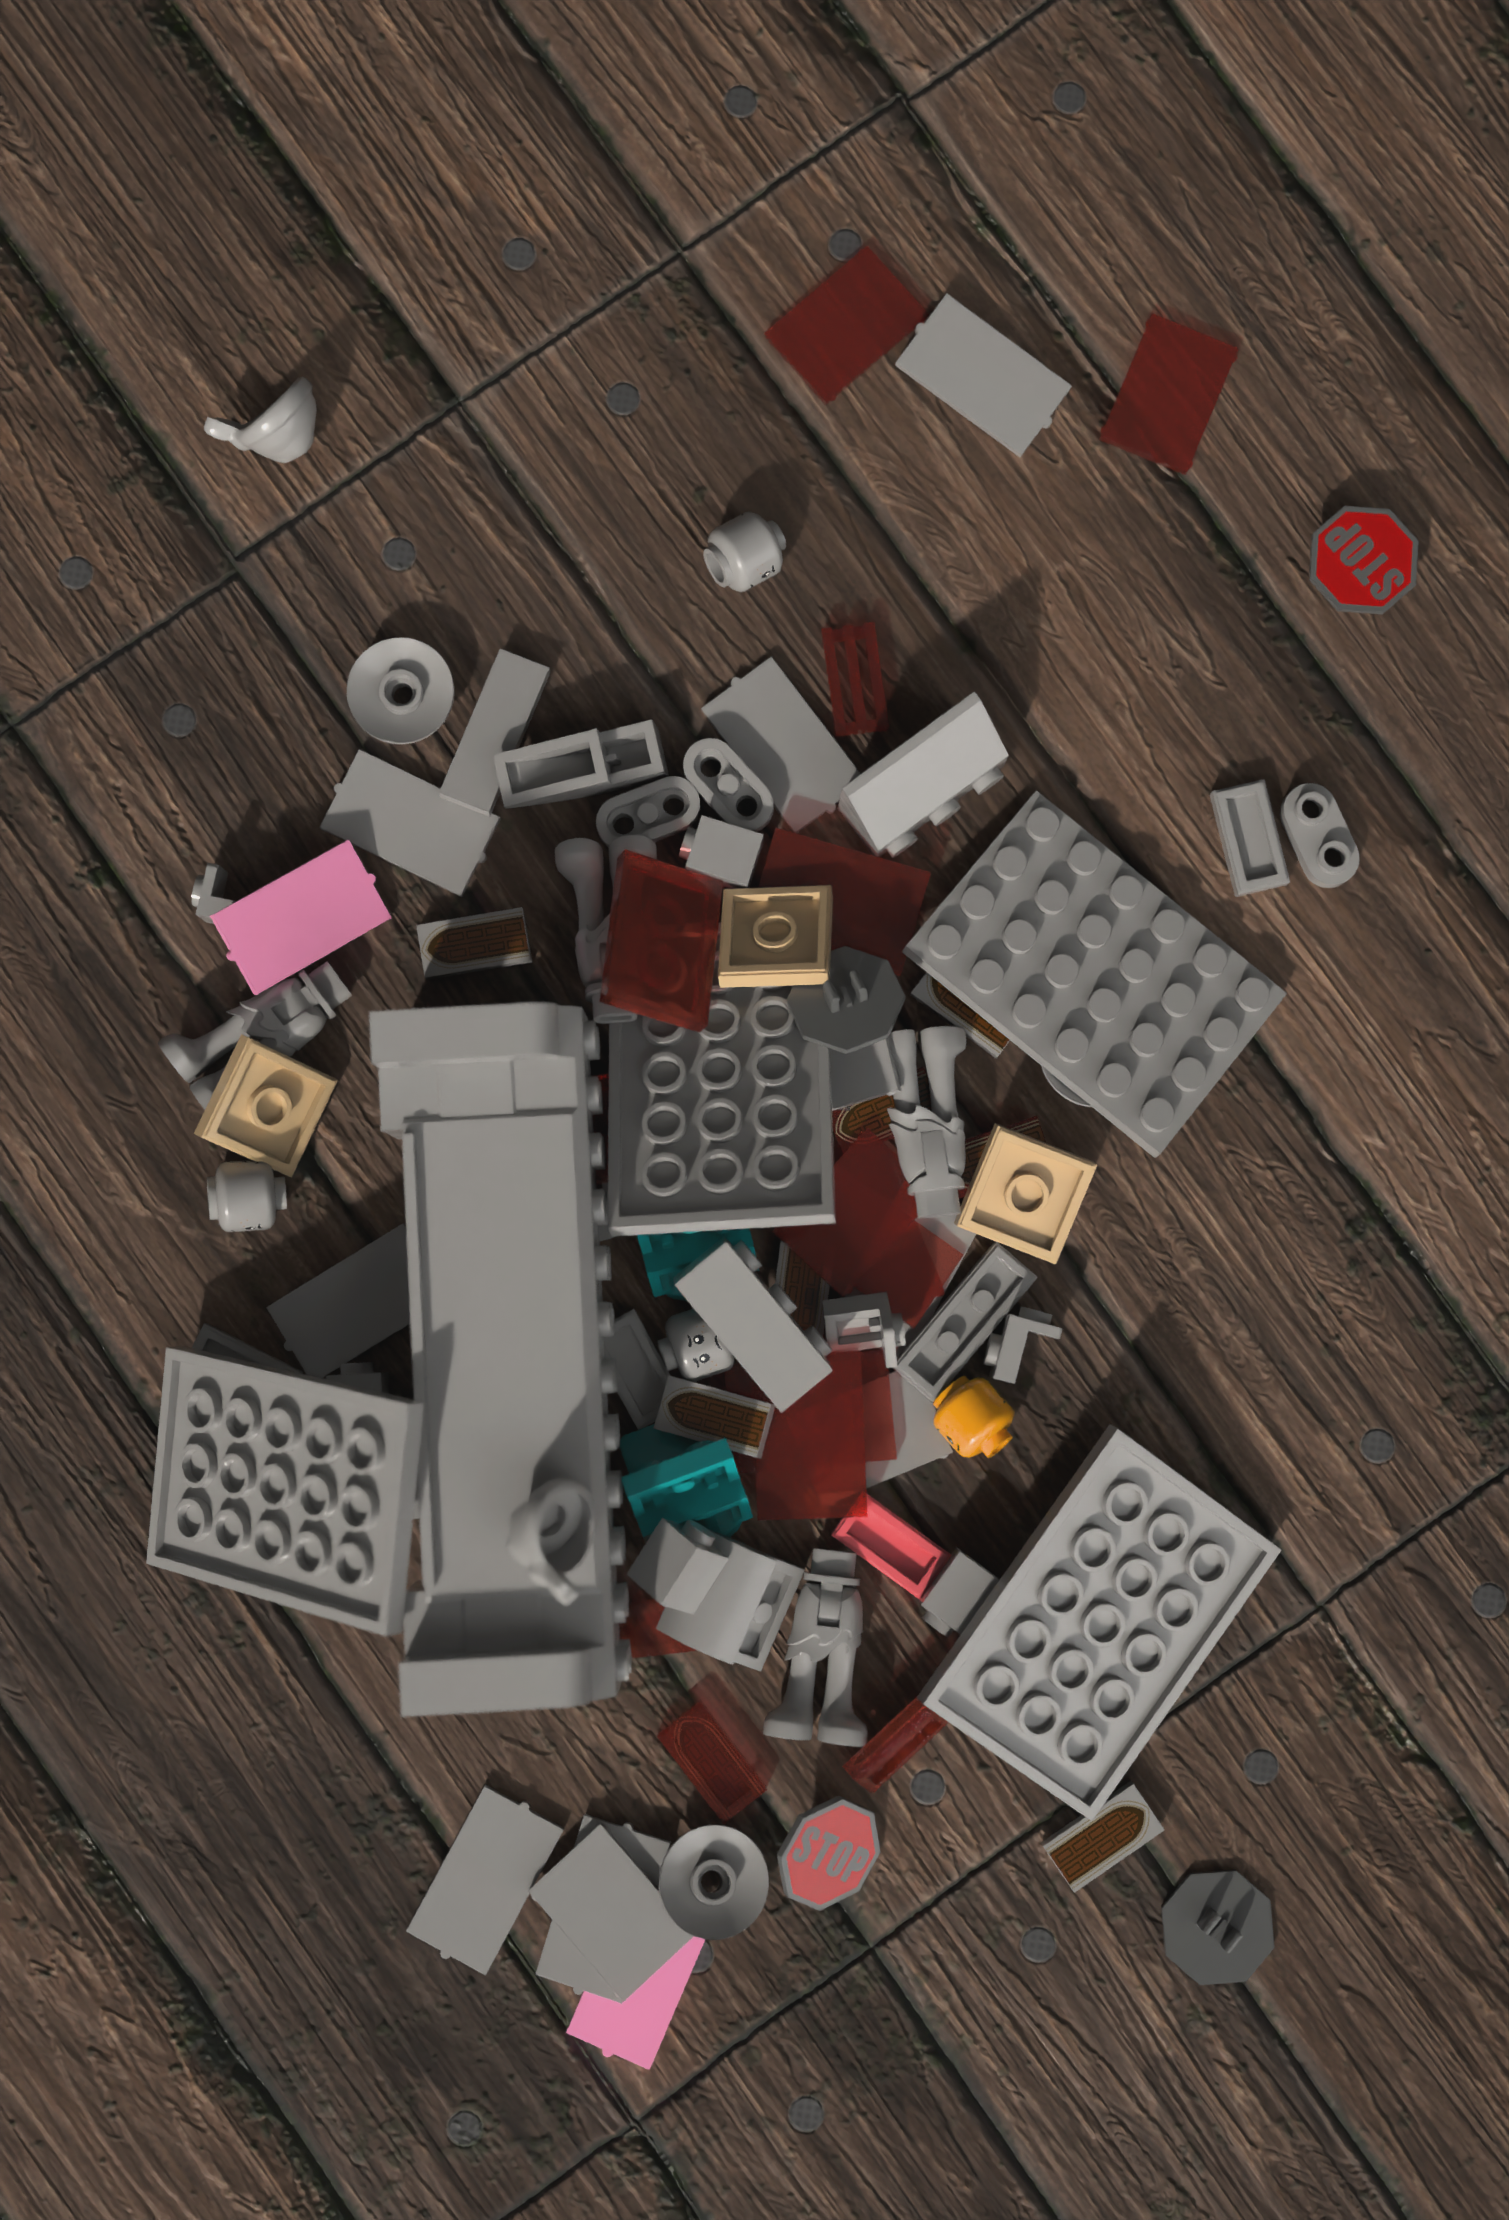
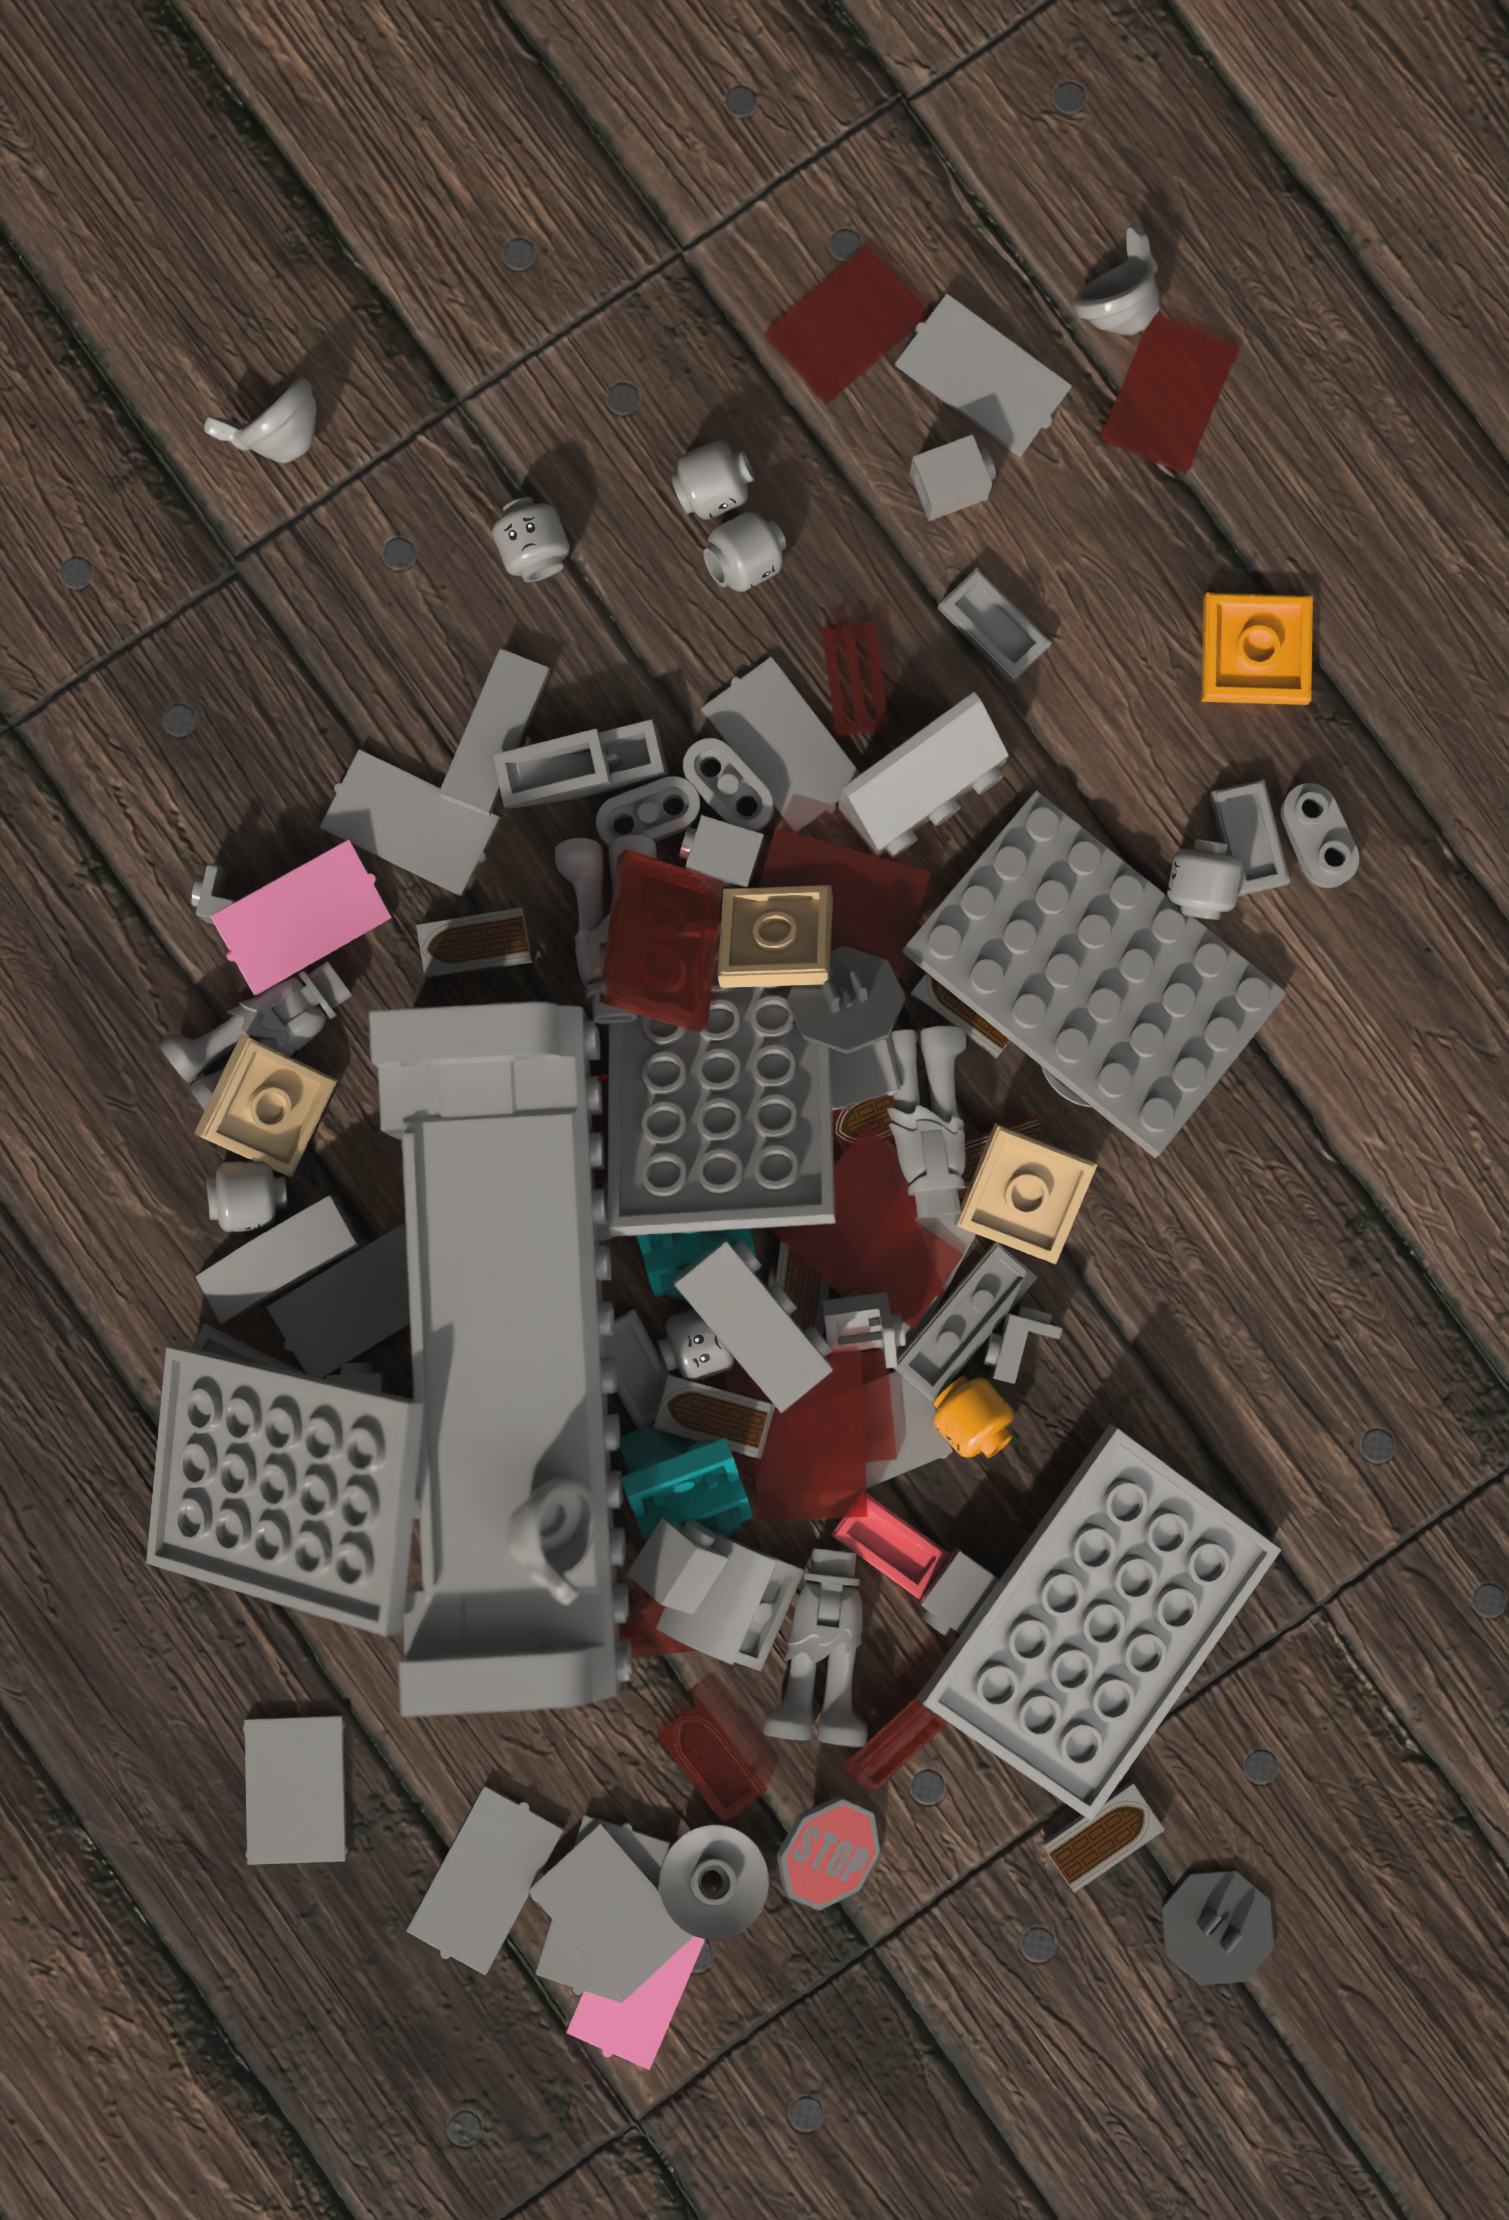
(278, 1259): none -> light grey slope
(295, 1789): none -> light grey piece
(396, 665): light grey dish -> none
(531, 539): none -> light grey head
(712, 480): none -> light grey head
(952, 477): none -> light grey brick
(994, 625): none -> light grey tile
(1125, 296): none -> light grey hat
(1204, 880): none -> light grey head
(1257, 648): none -> light orange tile
(1363, 560): piece -> none

